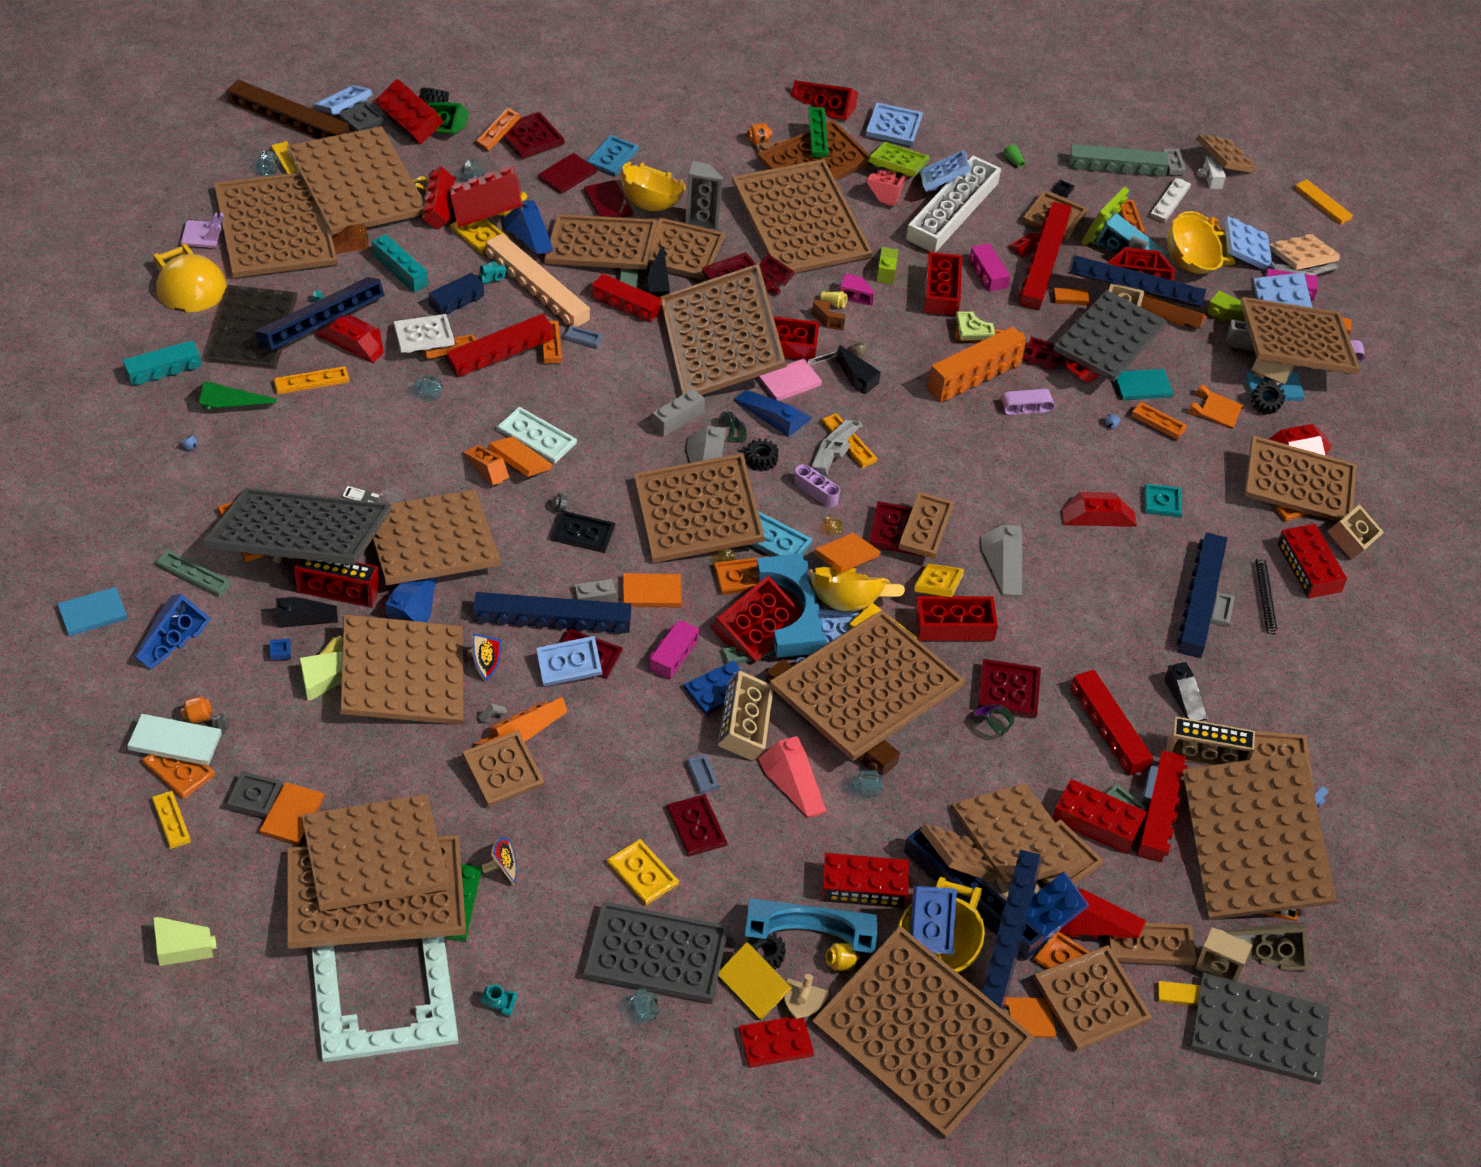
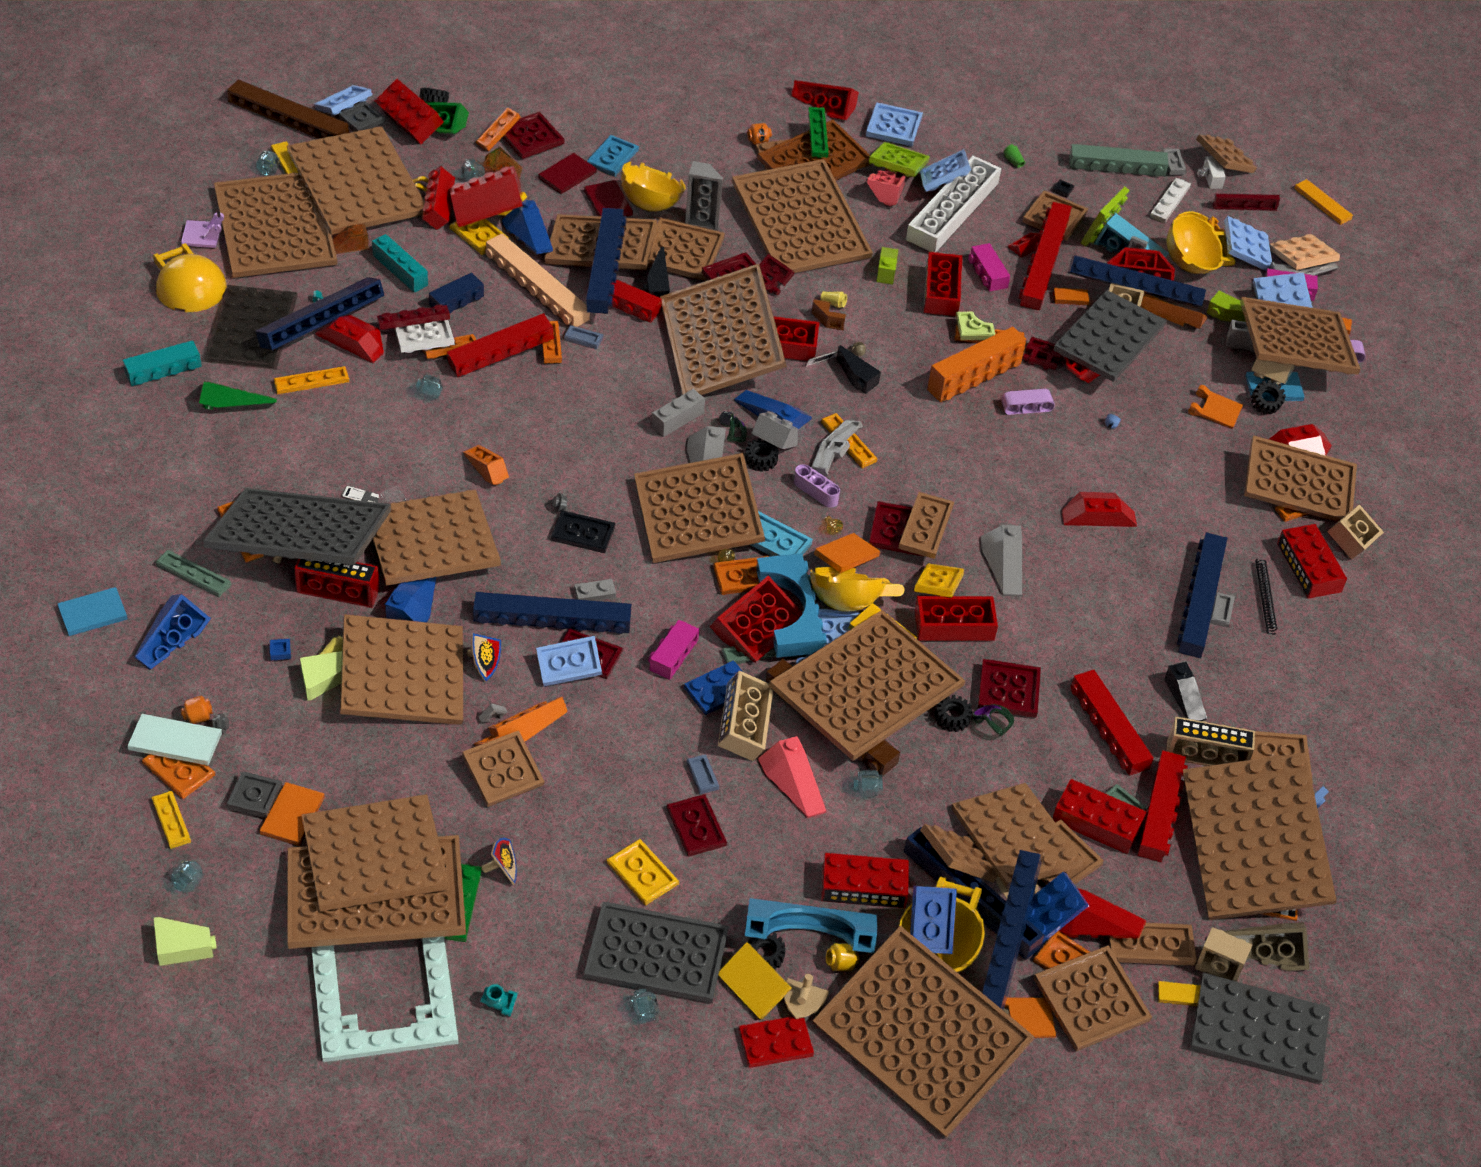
(187, 875): none -> clear light blue head
(189, 443): medium blue hinge -> none
(303, 612): black slope -> none
(413, 317): none -> dark red plate
(491, 272): teal plate -> none
(499, 159): none -> clear orange slope
(520, 456): orange tile -> none
(537, 434): light aqua tile -> none
(605, 261): none -> dark blue brick
(629, 276): sand green tile -> none
(652, 590): orange tile -> none
(776, 431): none -> light grey slope
(790, 380): bright pink tile -> none
(857, 289): dark pink slope -> none
(950, 721): none -> black tyre
(1131, 215): orange tile -> none
(1144, 385): teal tile -> none
(1149, 786): sand blue tile -> none
(1159, 420): orange plate -> none
(1163, 500): teal tile -> none
(1246, 202): none -> dark red plate

